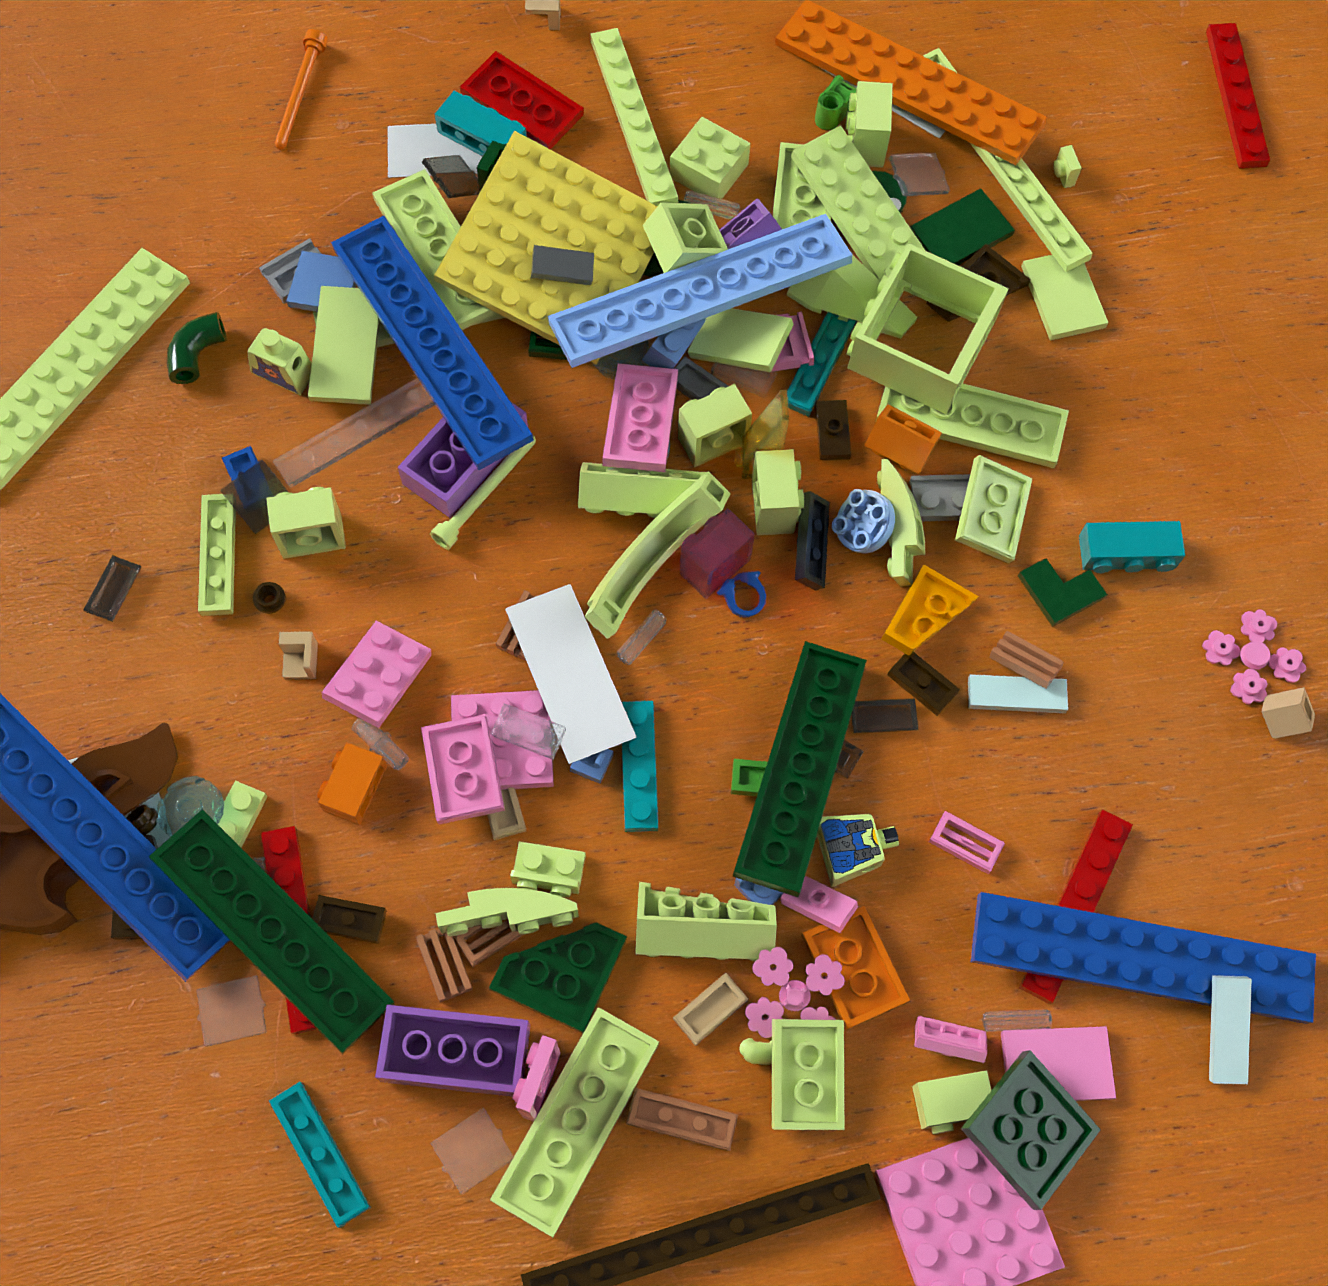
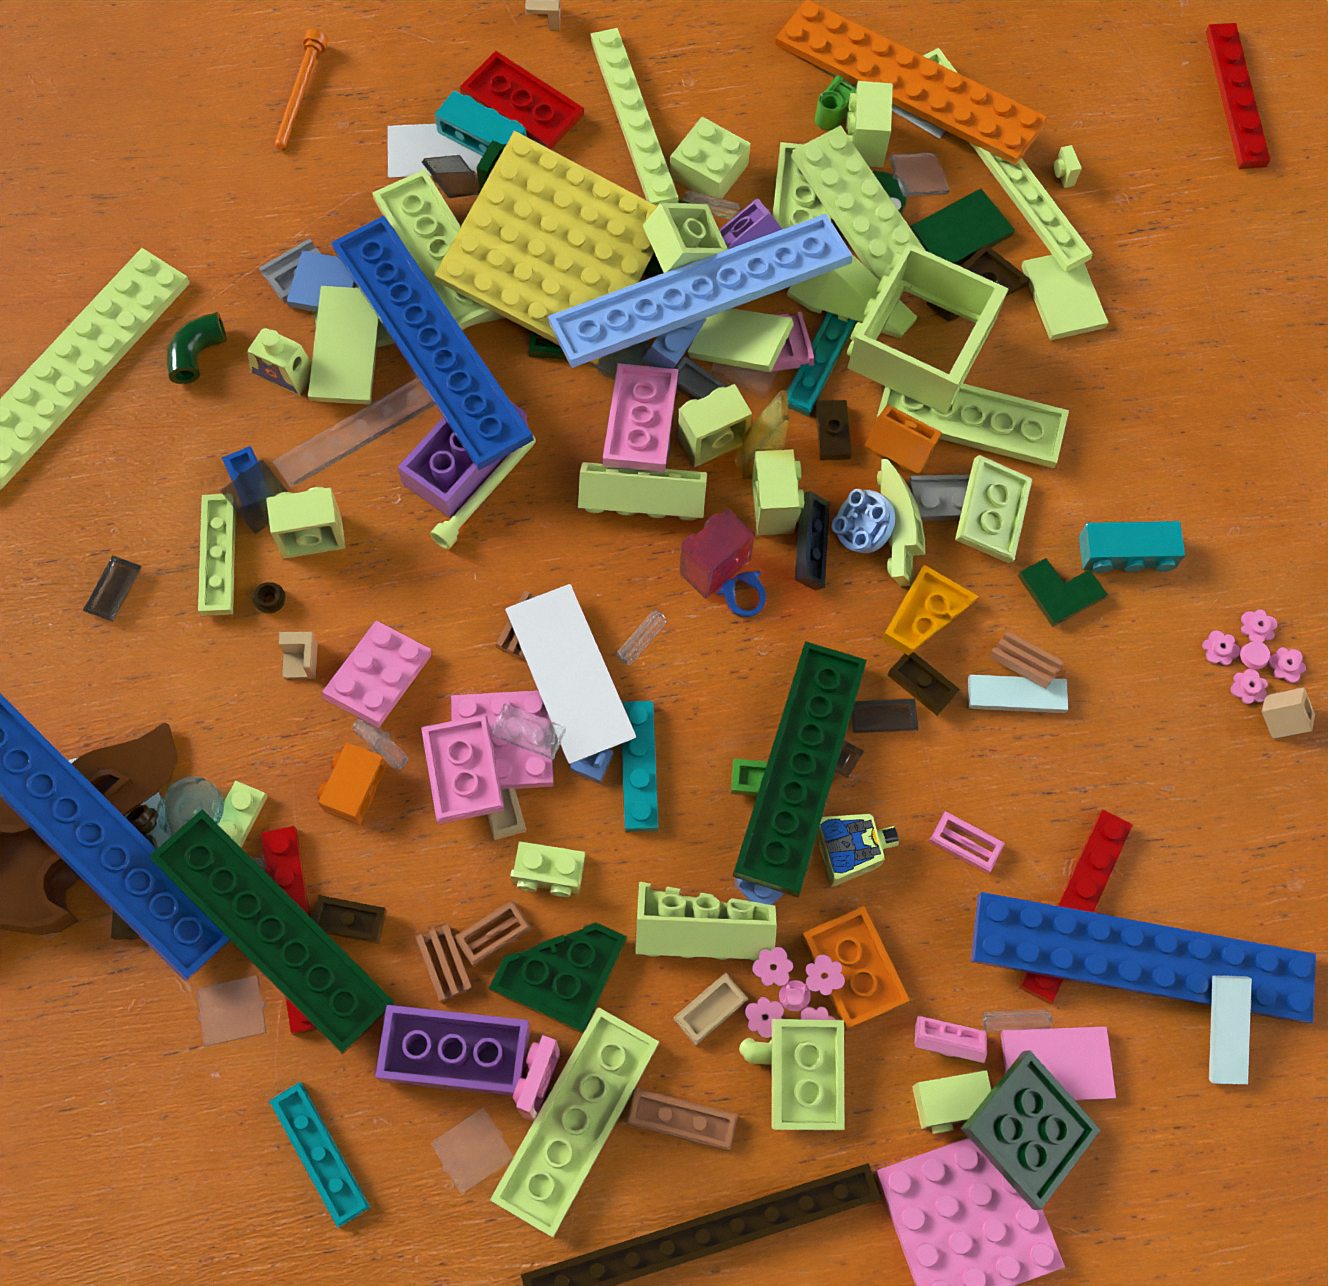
(522, 907): yellowish green slope -> none
(562, 265): dark grey tile -> none
(651, 549): yellowish green arch -> none
(822, 904): bright pink plate -> none

